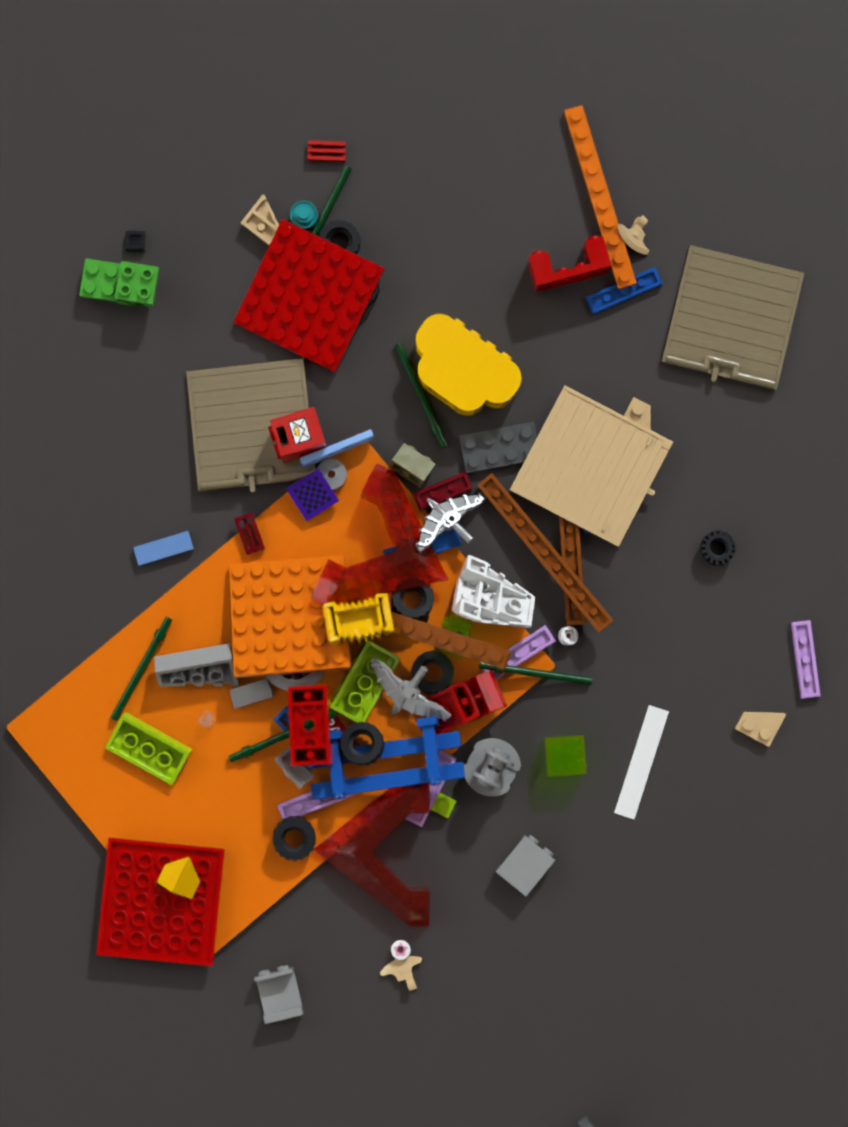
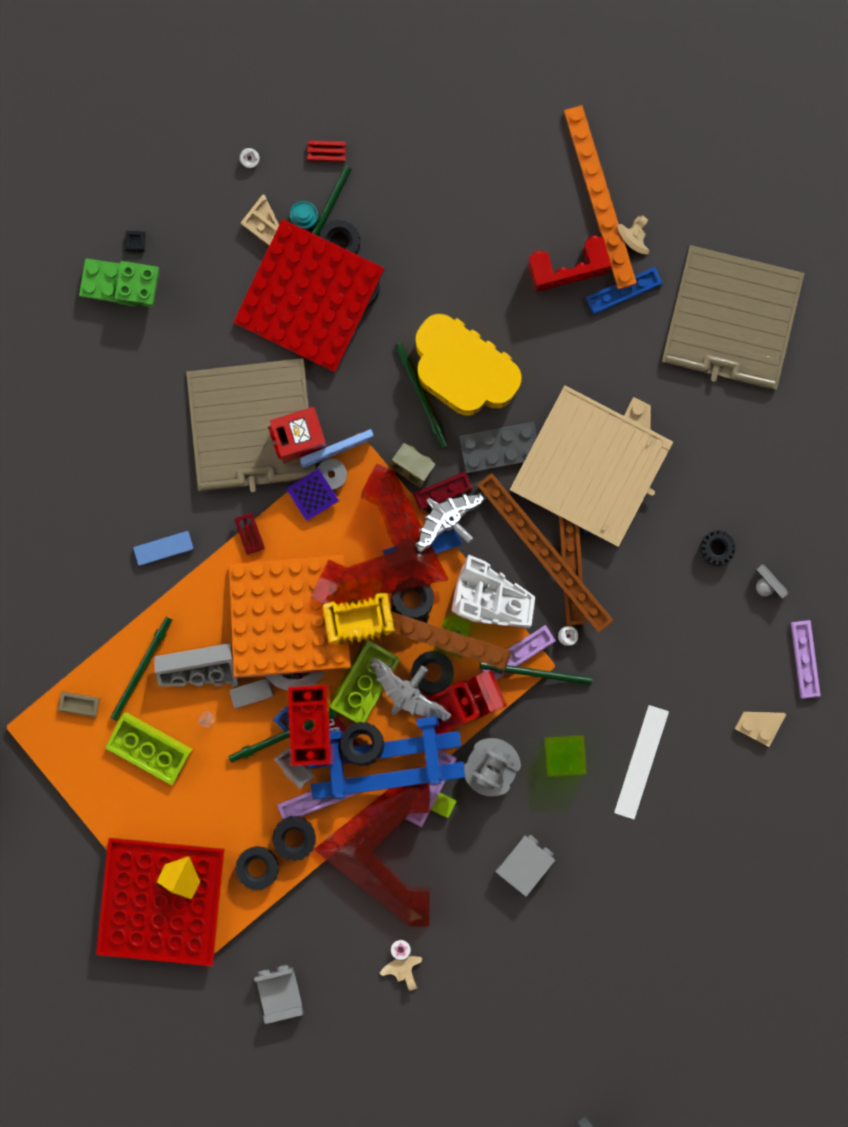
(79, 704): none -> dark tan tile
(242, 868): none -> black tyre
(249, 157): none -> white tile
(769, 583): none -> light grey tile

